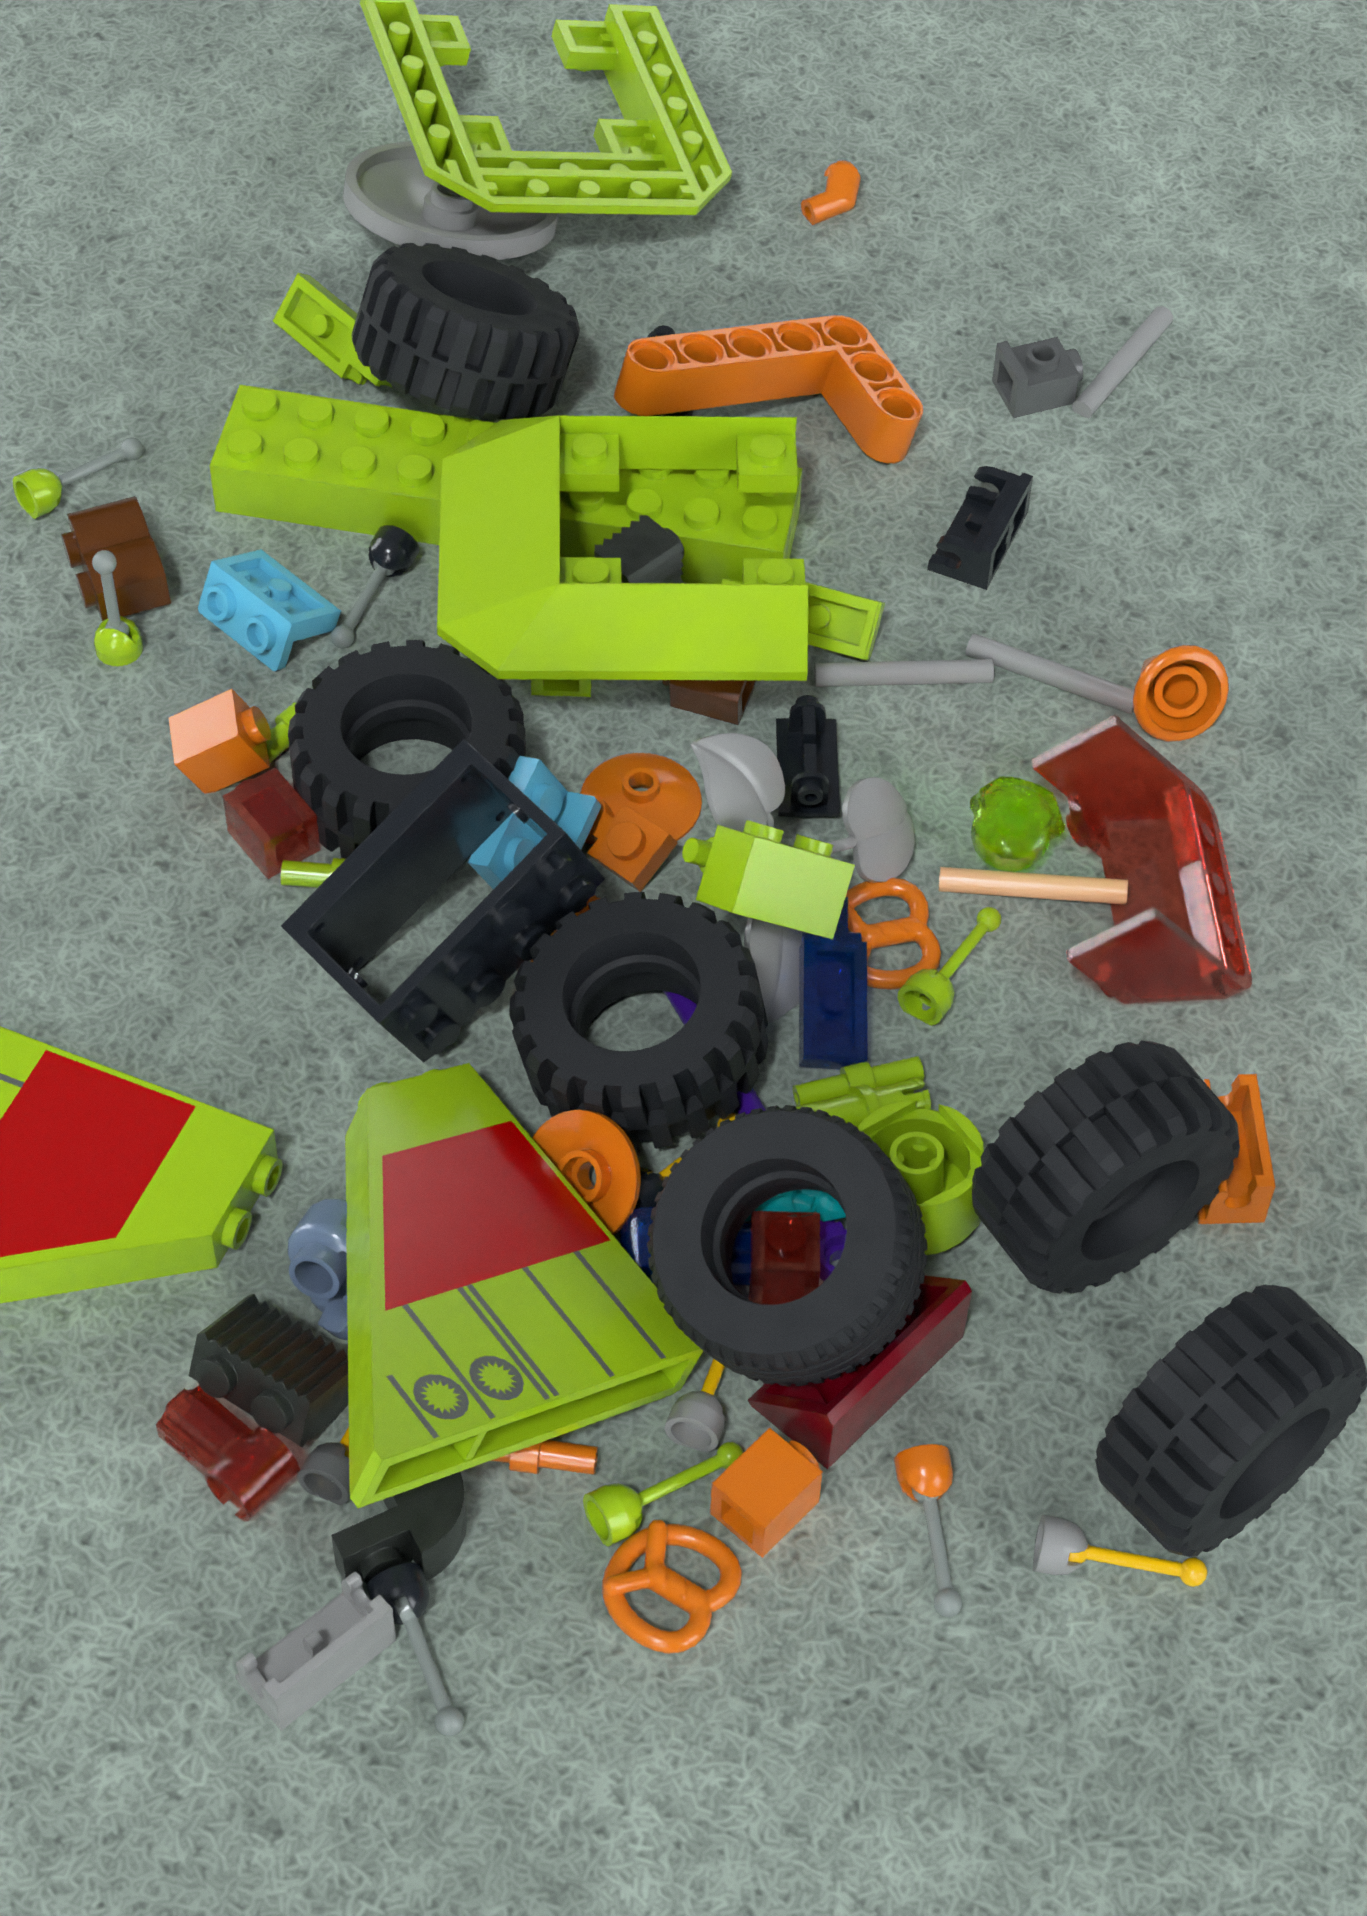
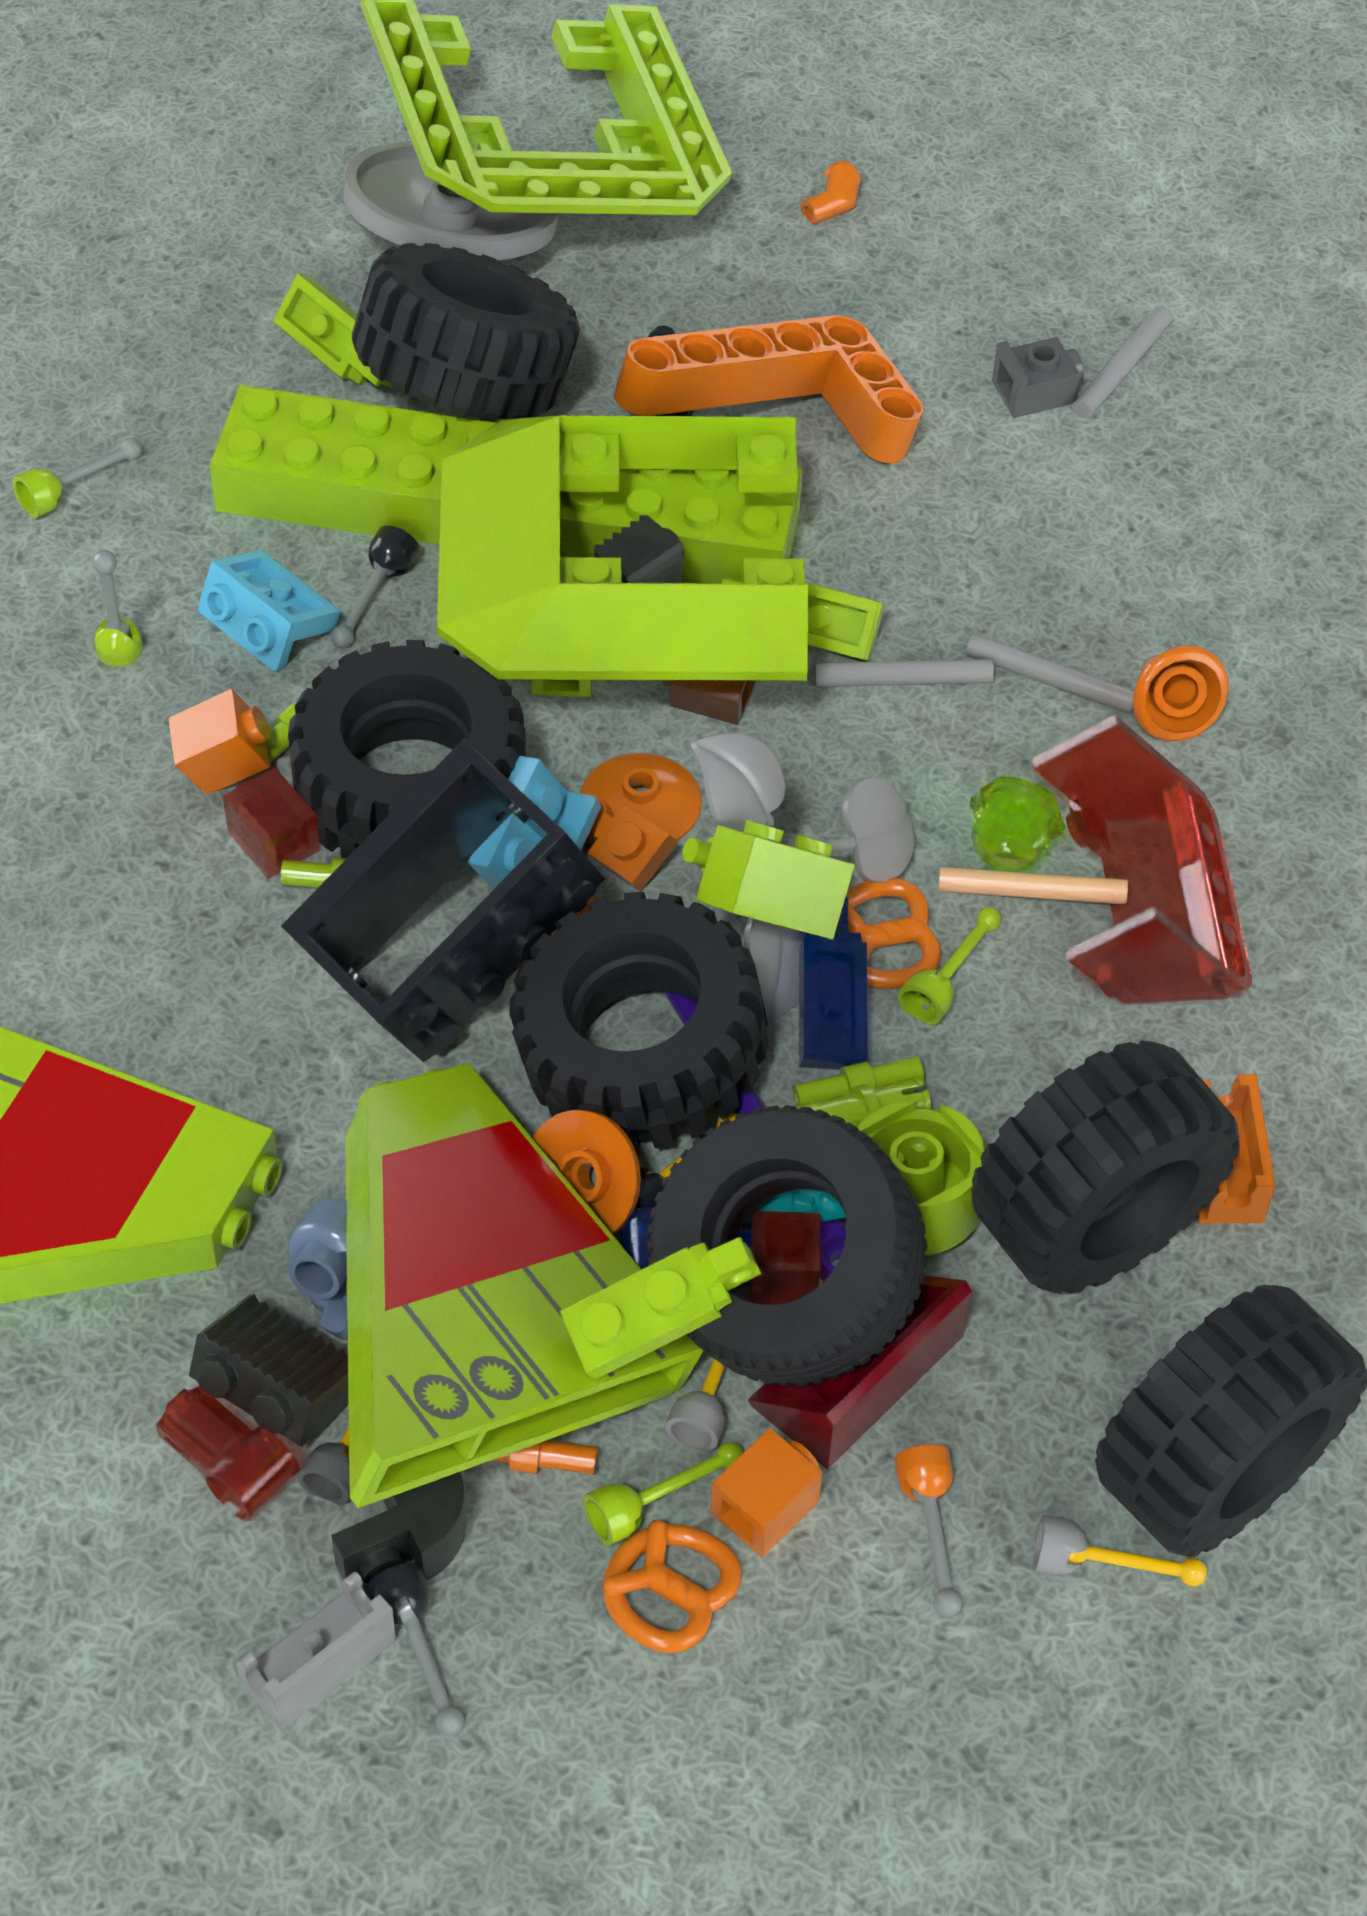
(124, 532): reddish brown brick -> none
(656, 1305): none -> lime hinge
(808, 761): black hinge -> none
(983, 528): black hinge -> none

